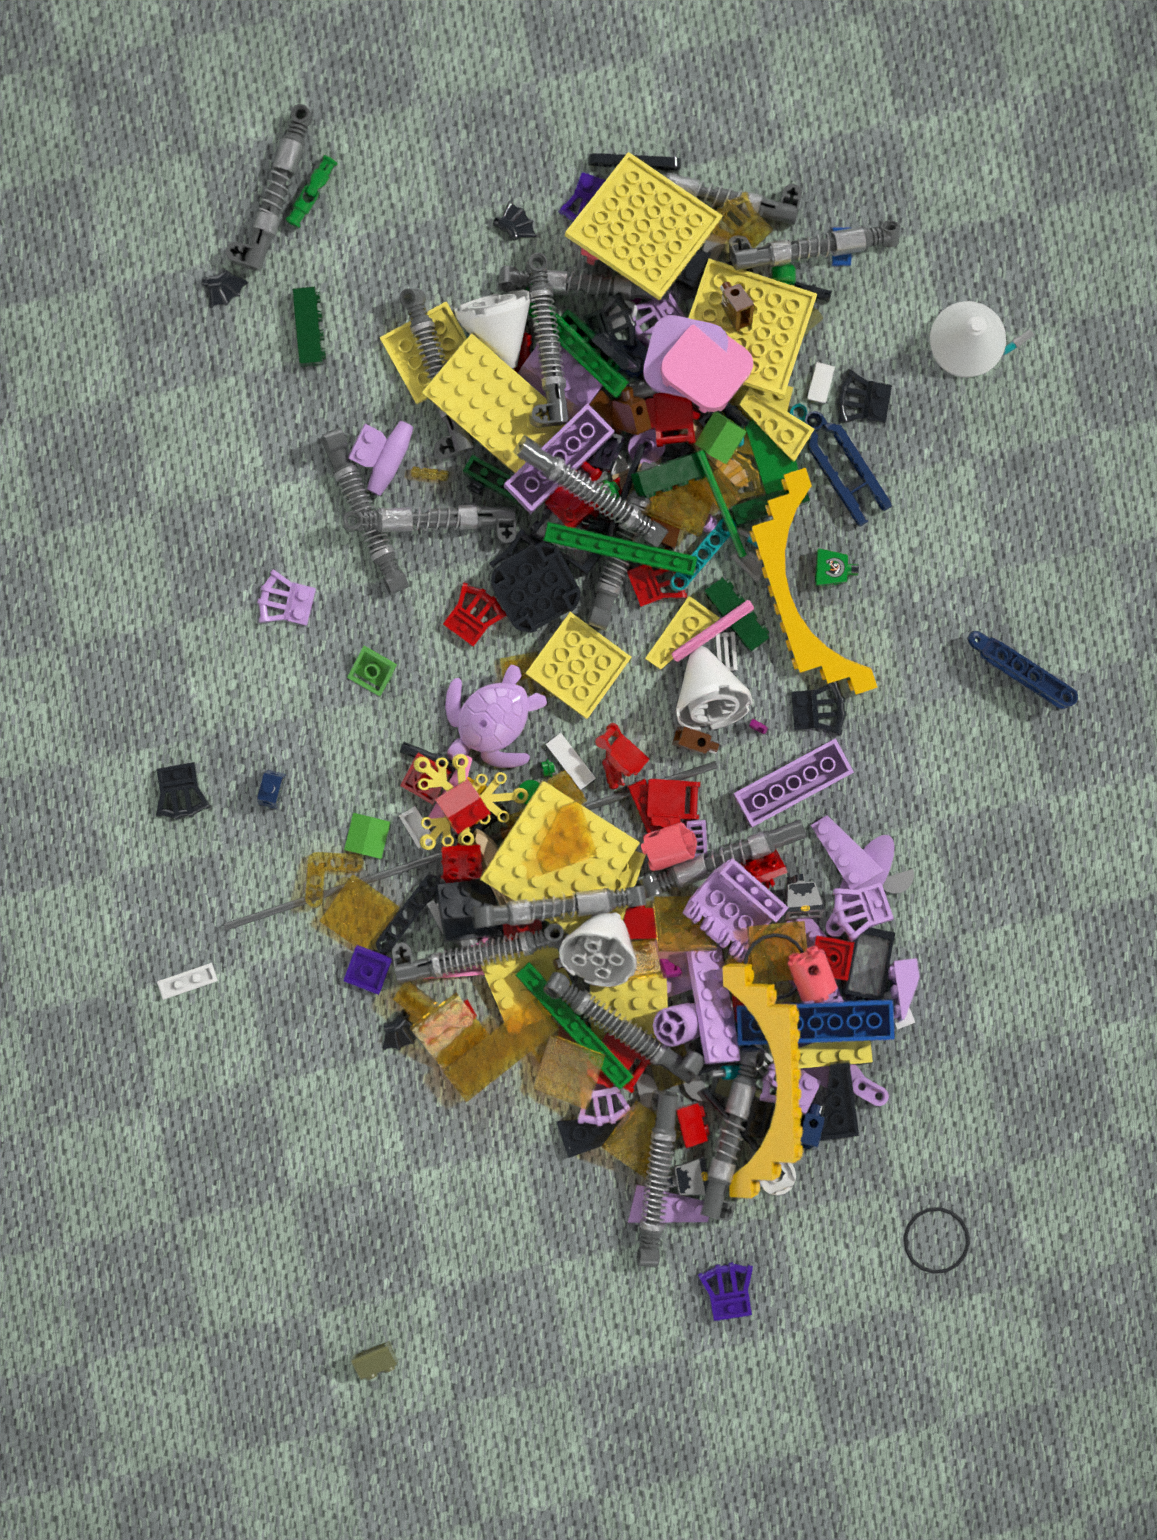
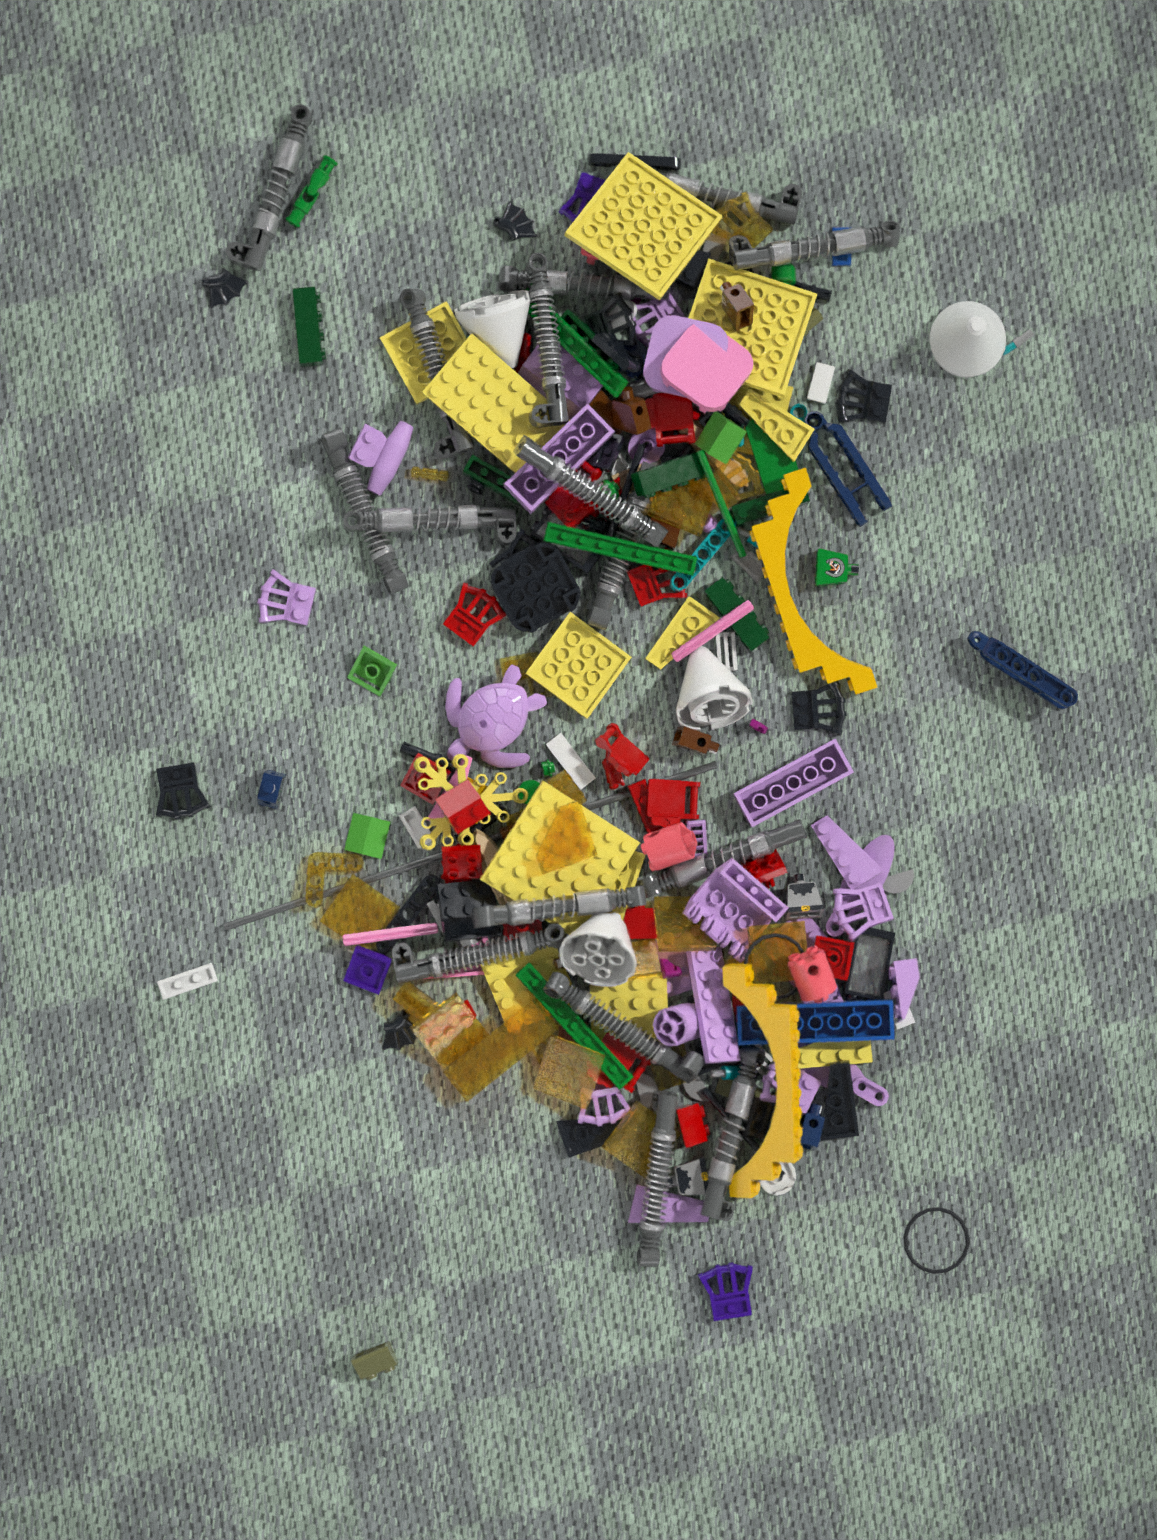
(390, 934): none -> bright pink axle

